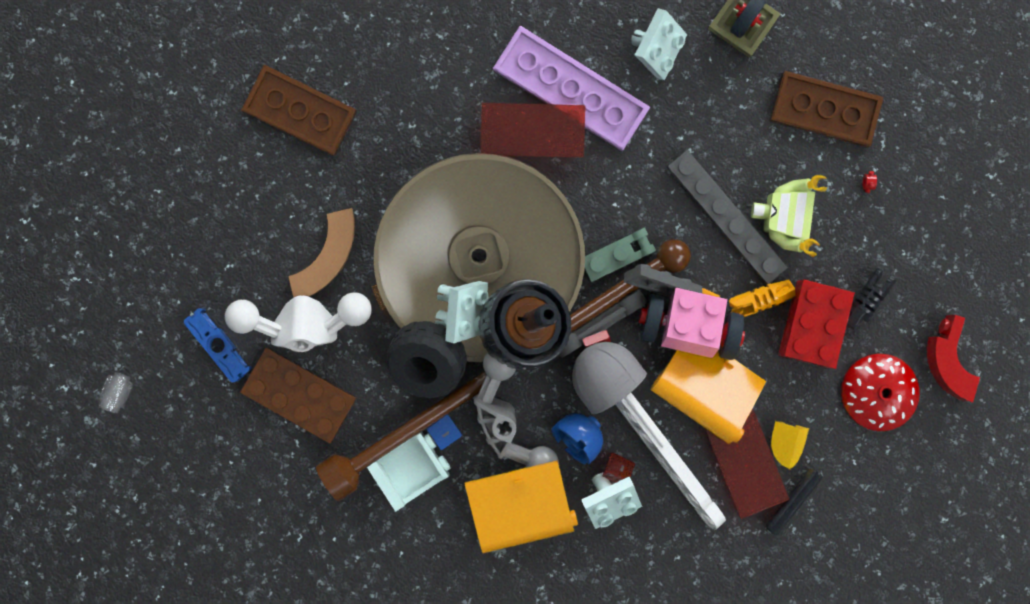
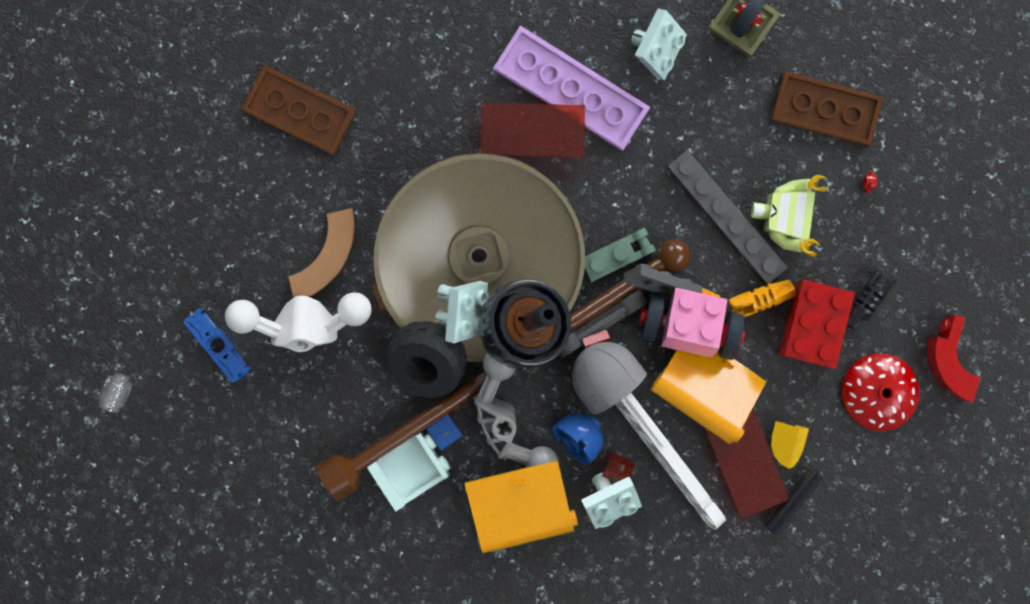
(298, 395): reddish brown plate -> none

